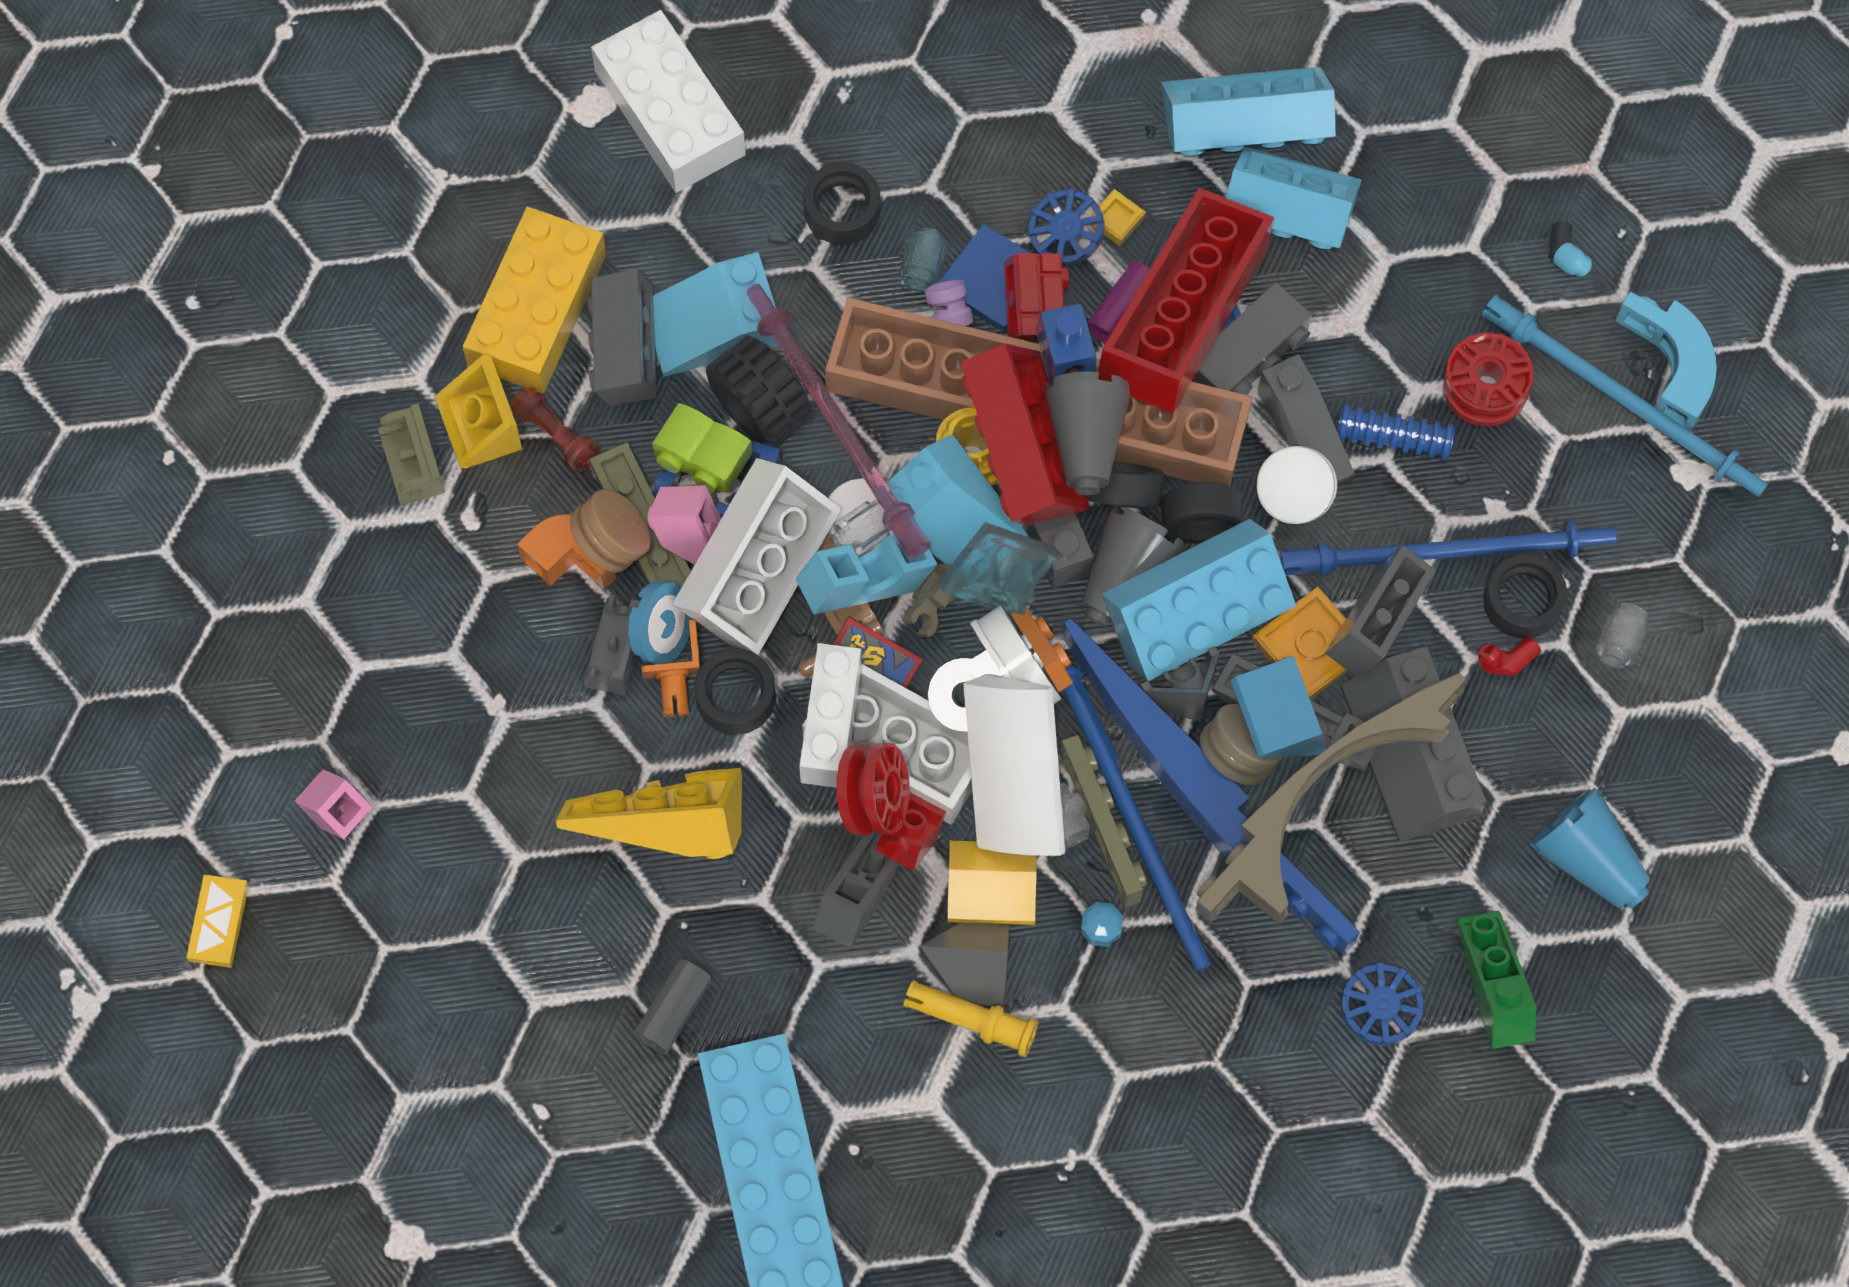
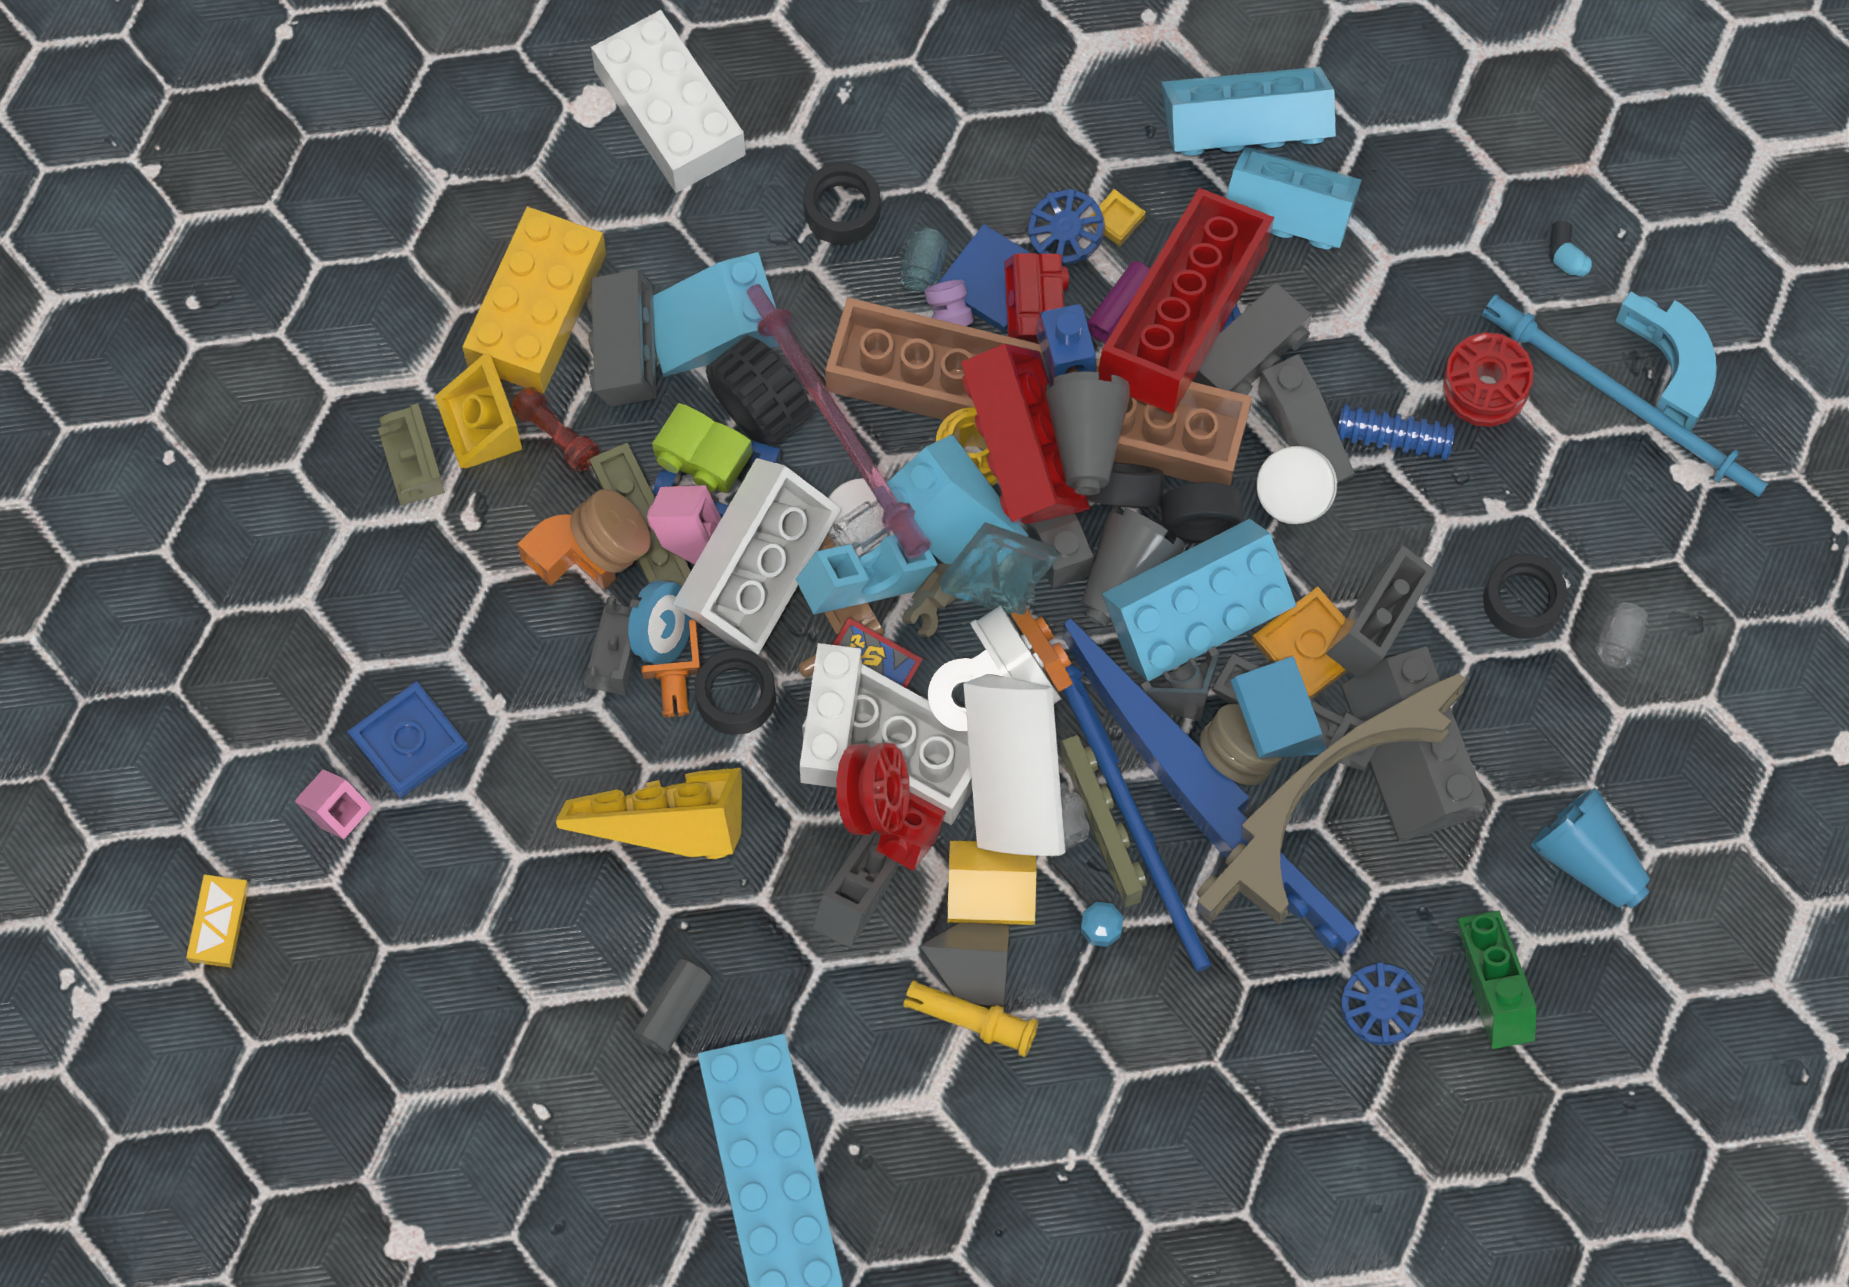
(408, 740): none -> blue tile
(1326, 559): blue bar -> none
(1508, 663): red arm -> none

